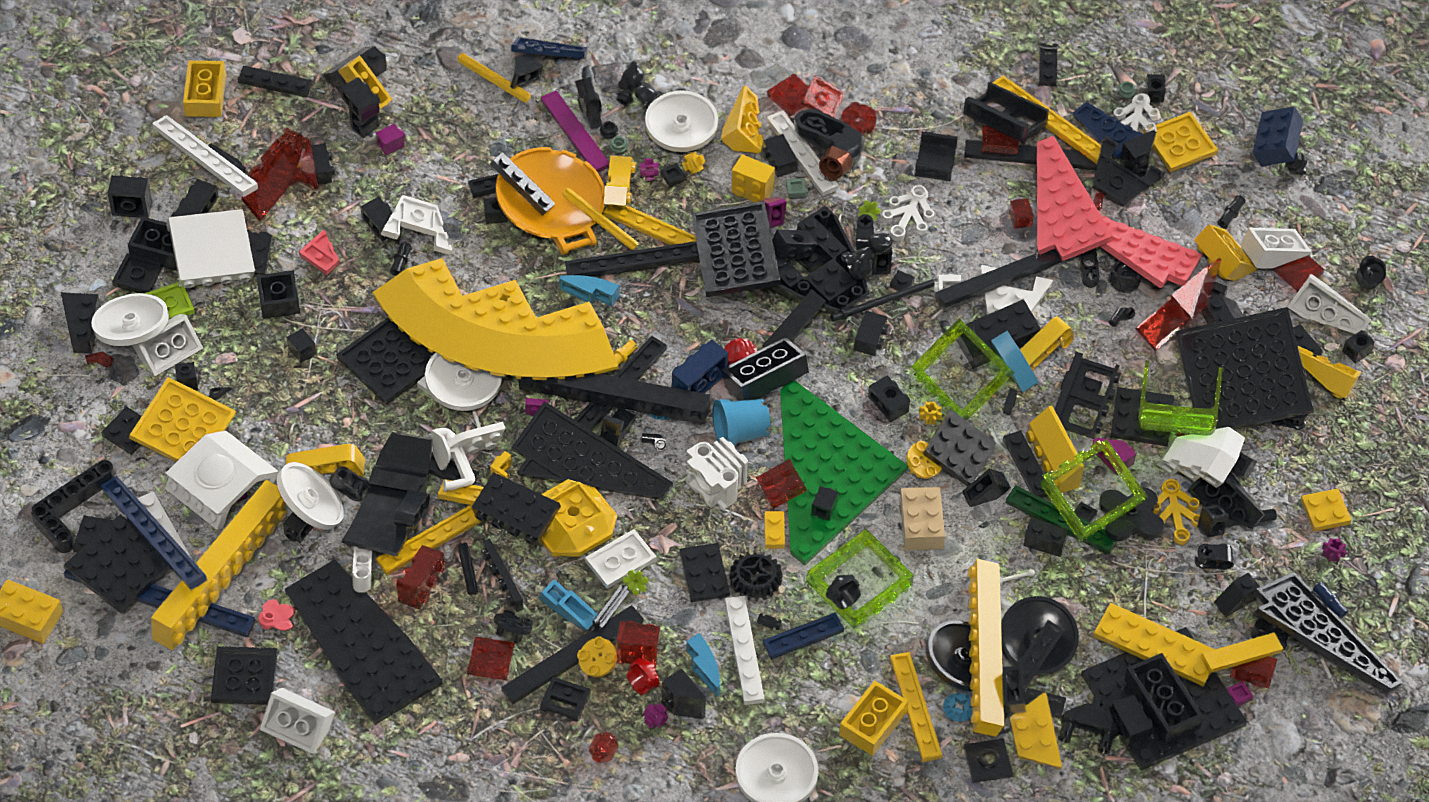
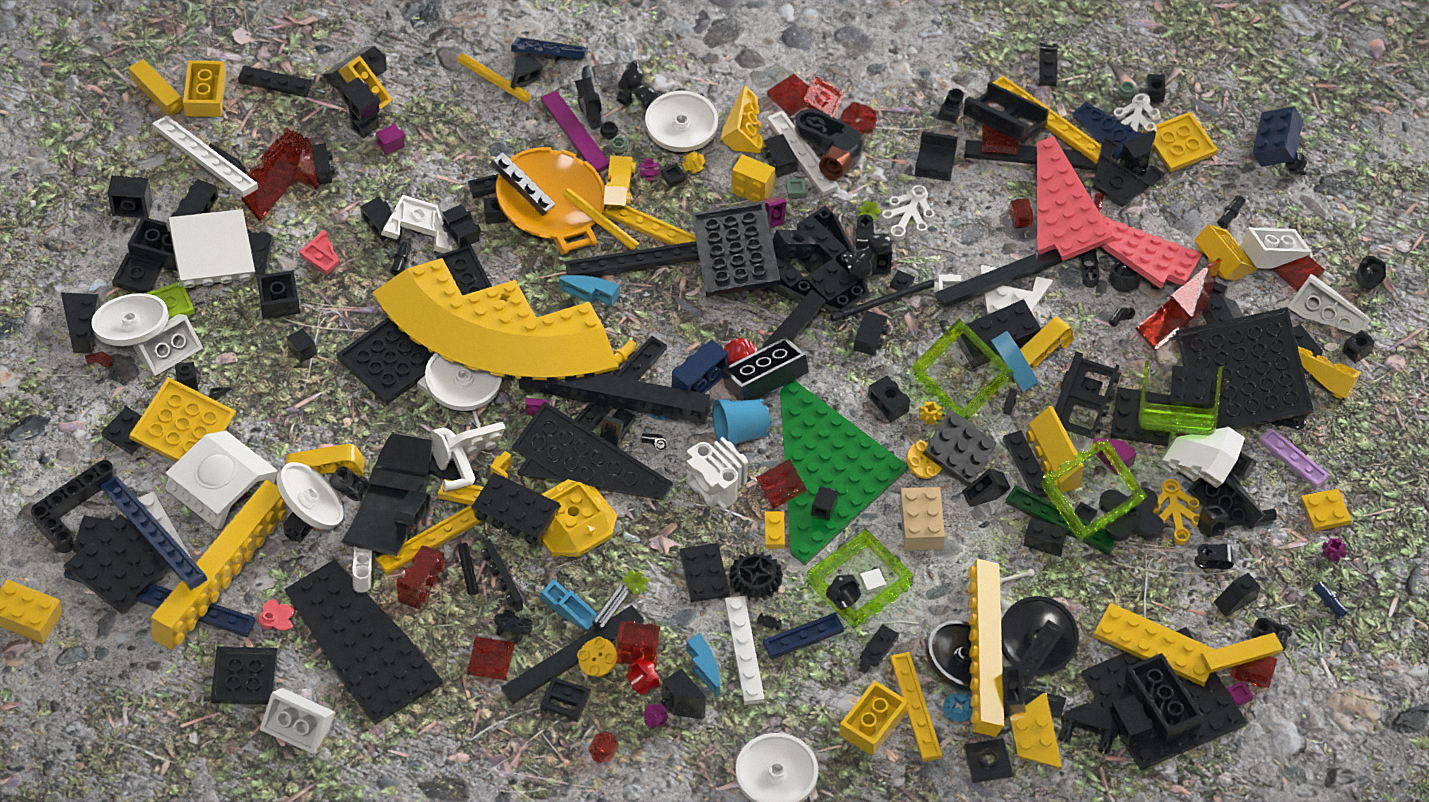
(155, 87): none -> yellow brick
(461, 226): none -> black brick
(466, 270): none -> black tile
(619, 557): white plate -> none
(873, 580): none -> white tile
(877, 648): none -> black hinge
(952, 105): none -> black piece
(1191, 387): none -> black brick
(1294, 458): none -> lavender tile
(1303, 614): black wing -> none

